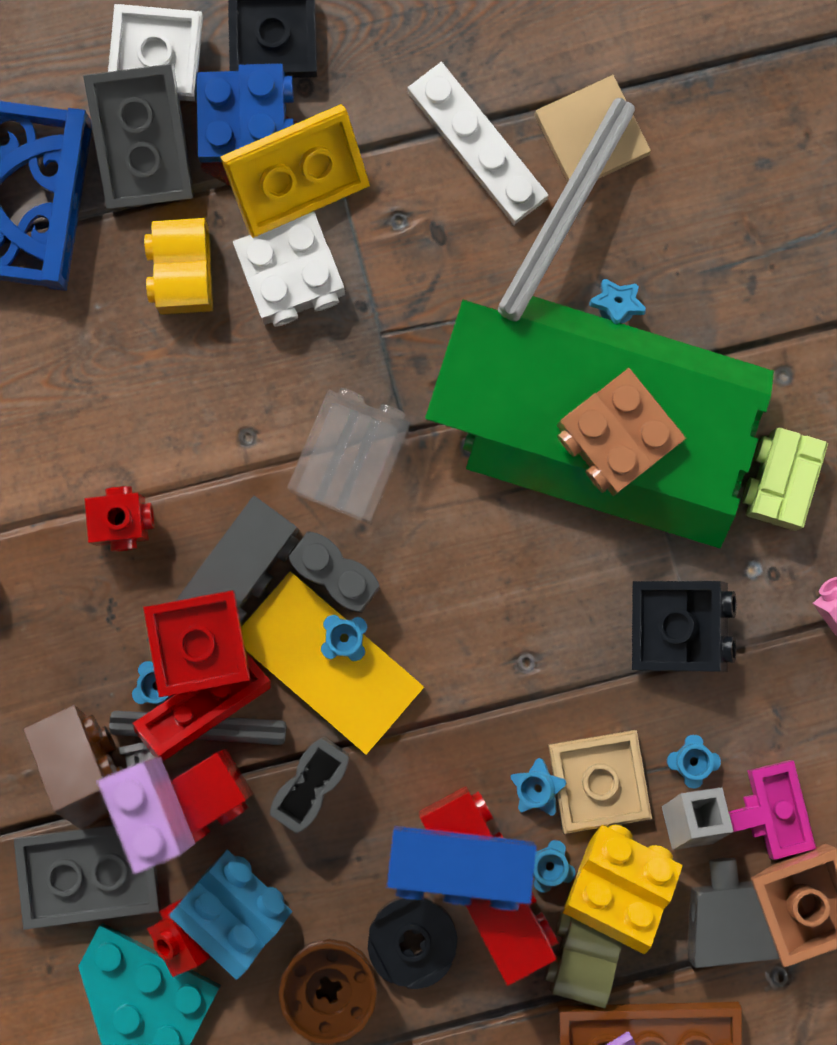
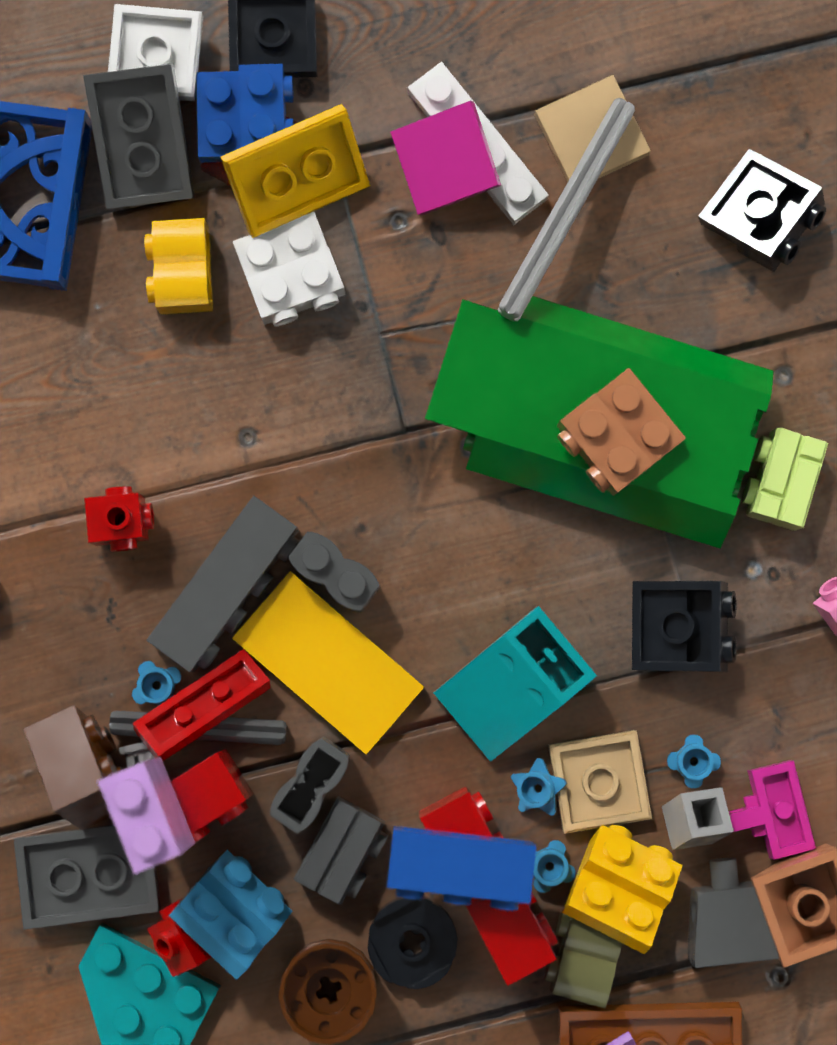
(196, 643): red plate -> none
(335, 647): dark azure plate -> none
(341, 850): none -> dark grey brick
(350, 455): clear brick -> none
(445, 158): none -> dark pink tile
(515, 683): none -> teal slope
(616, 311): dark azure plate -> none
(764, 210): none -> plate

